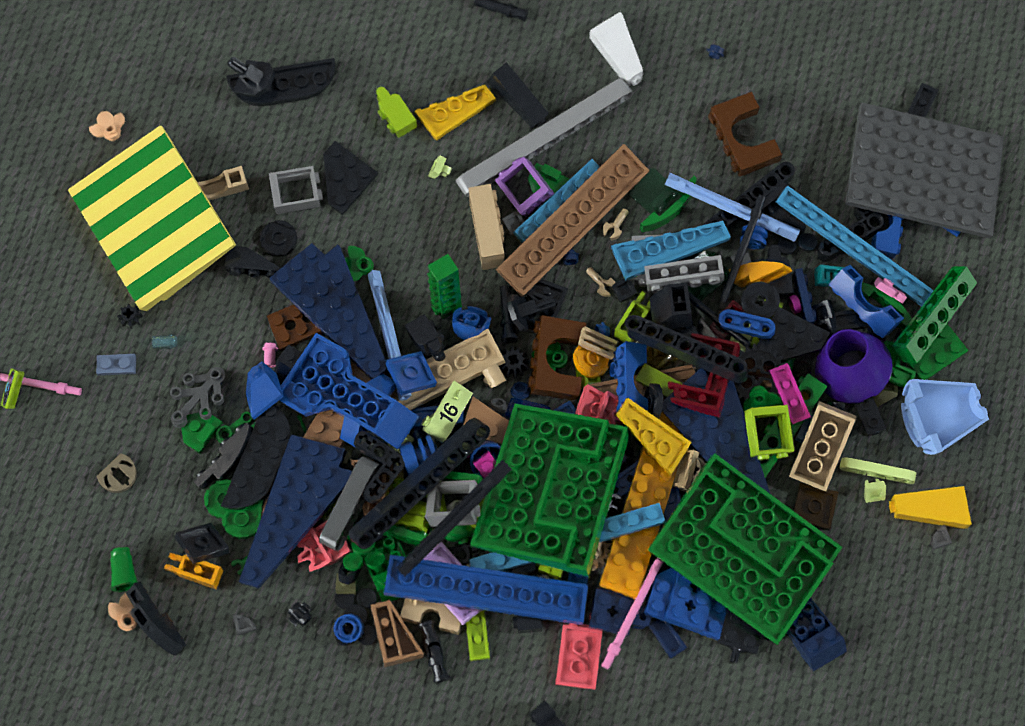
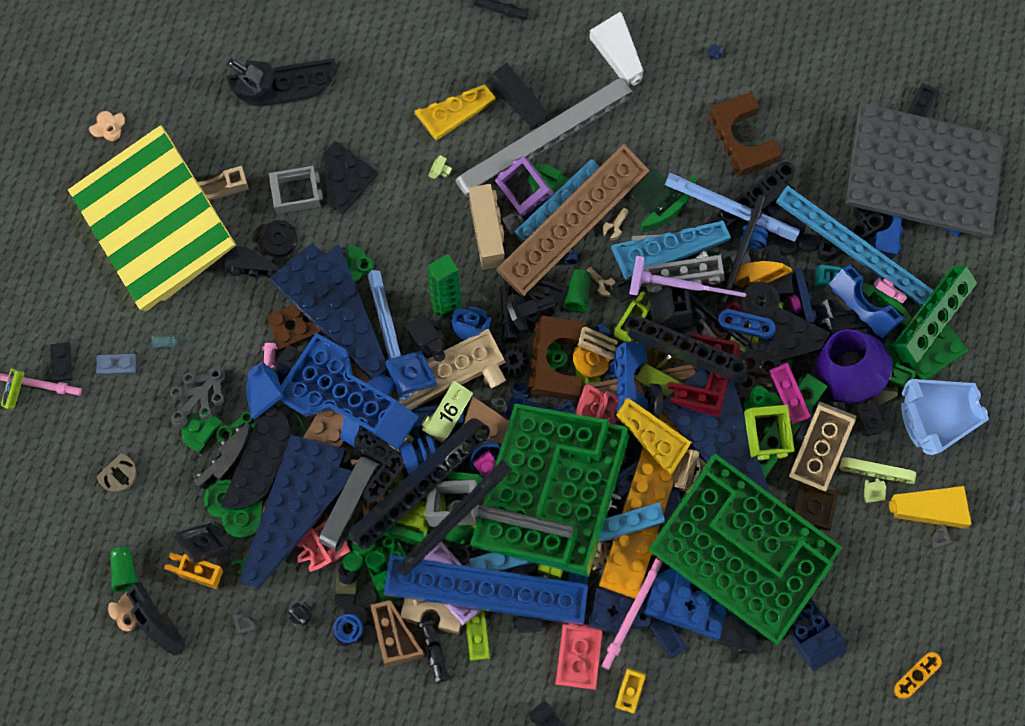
(61, 362): none -> black plate
(126, 313): black gear -> none
(395, 112): lime hinge -> none
(525, 521): none -> dark grey axle
(578, 292): none -> green plant
(630, 690): none -> yellow slope
(646, 277): none -> lavender piece
(911, 689): none -> light orange beam

